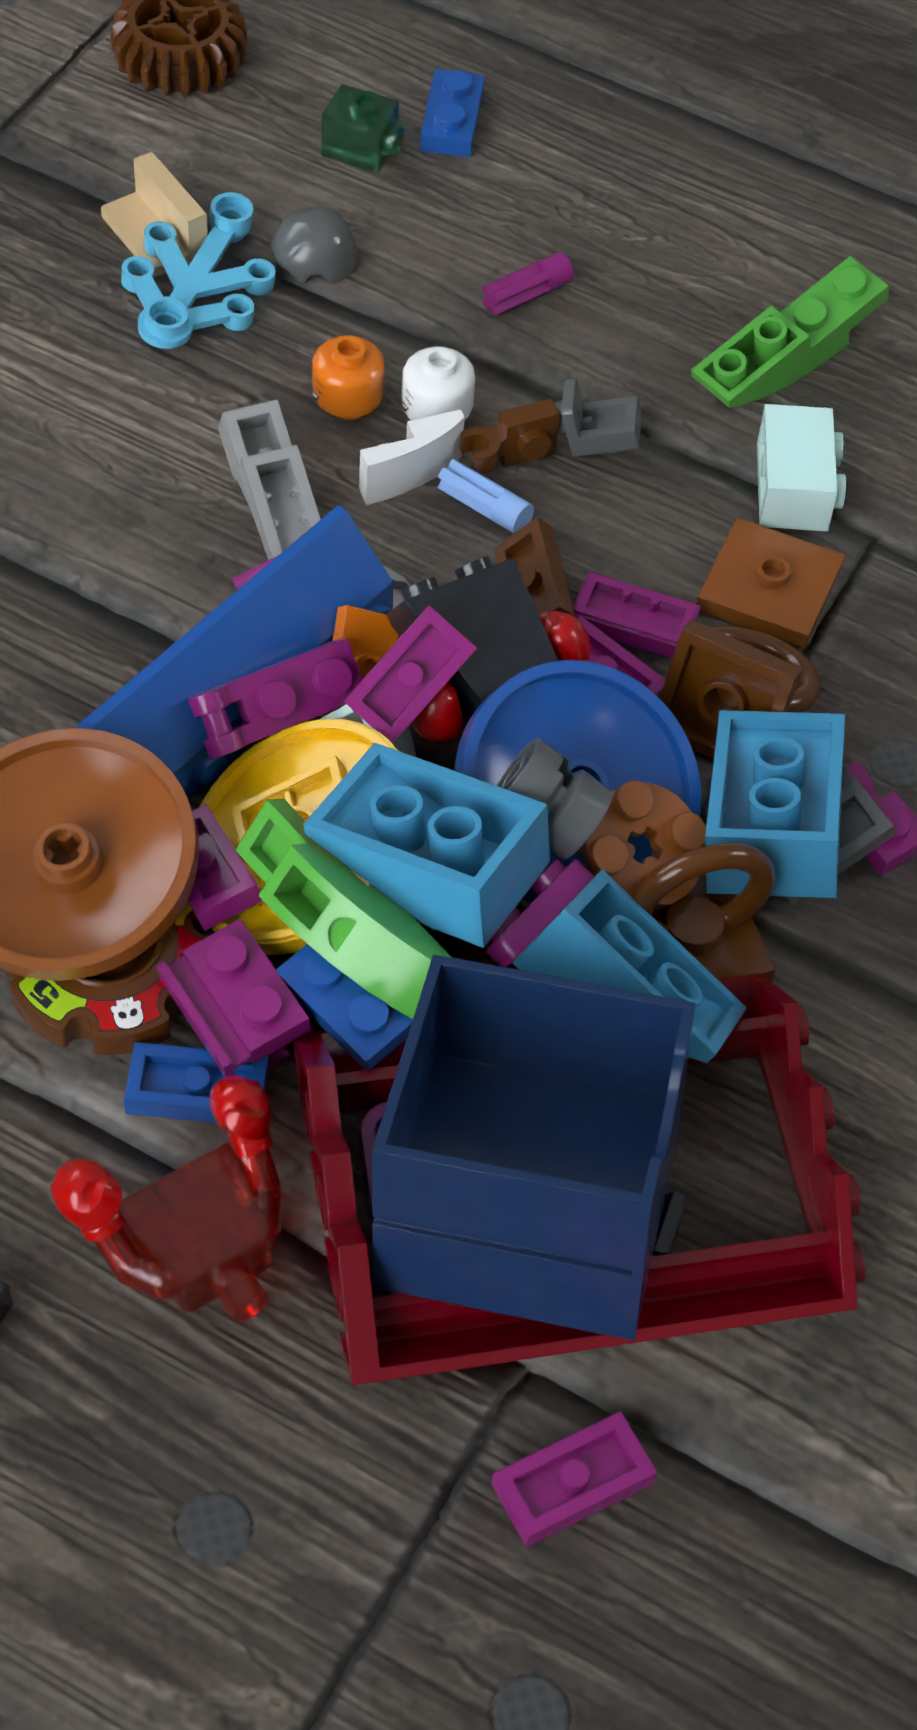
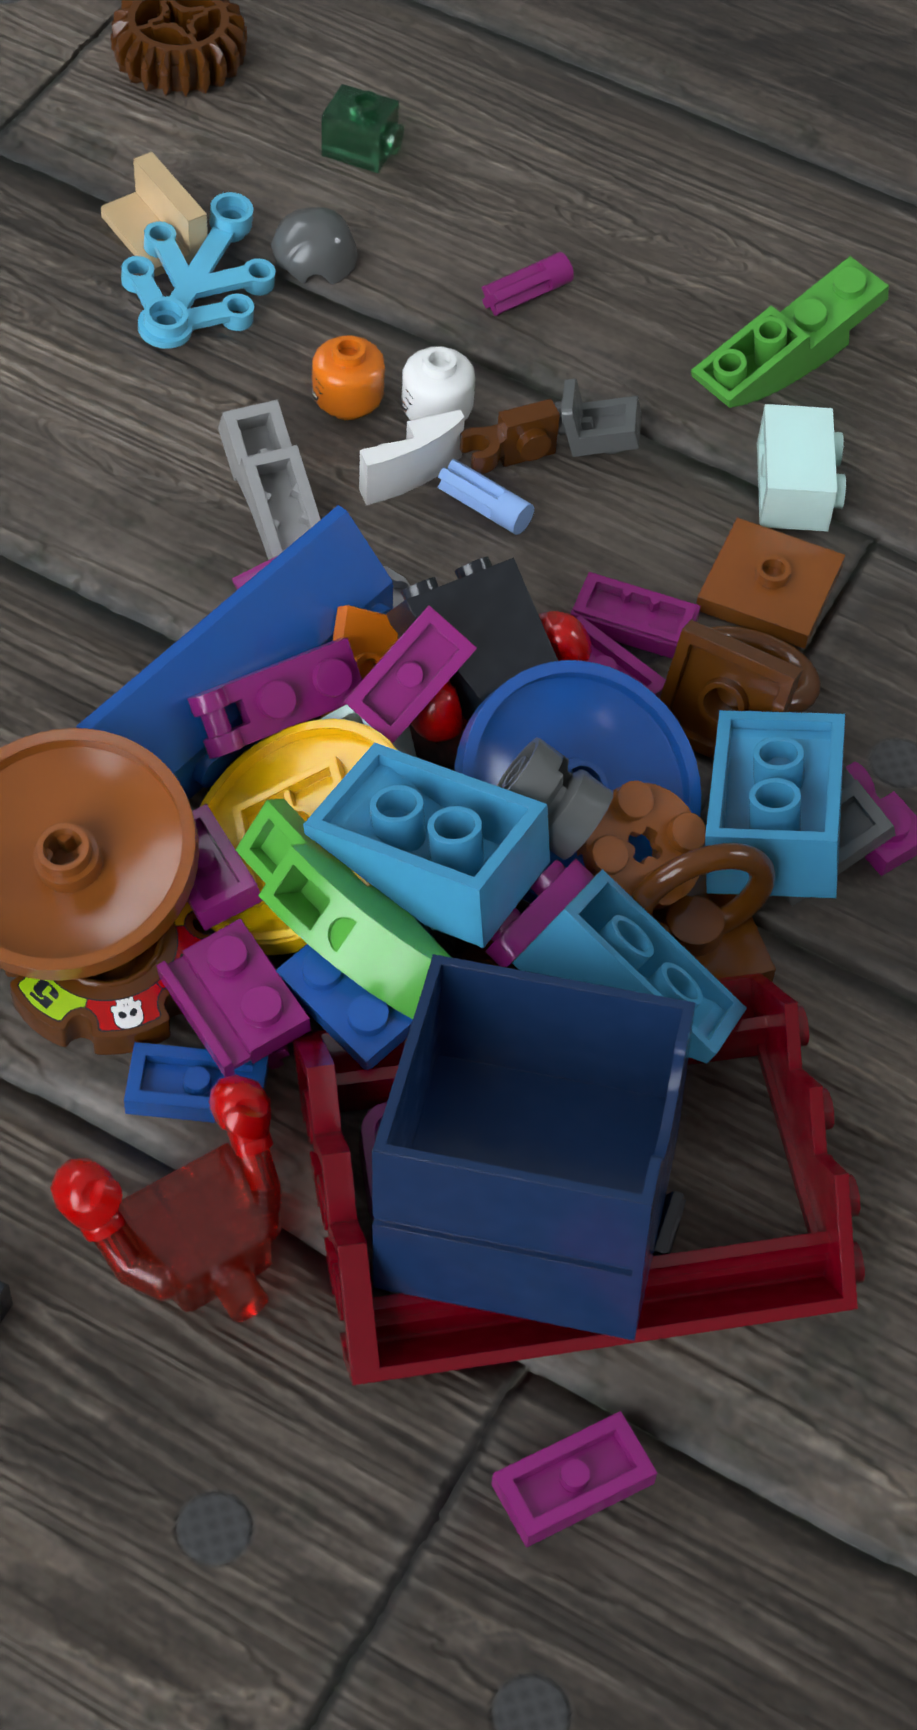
(452, 113): blue plate -> none
(539, 566): reddish brown plate -> none

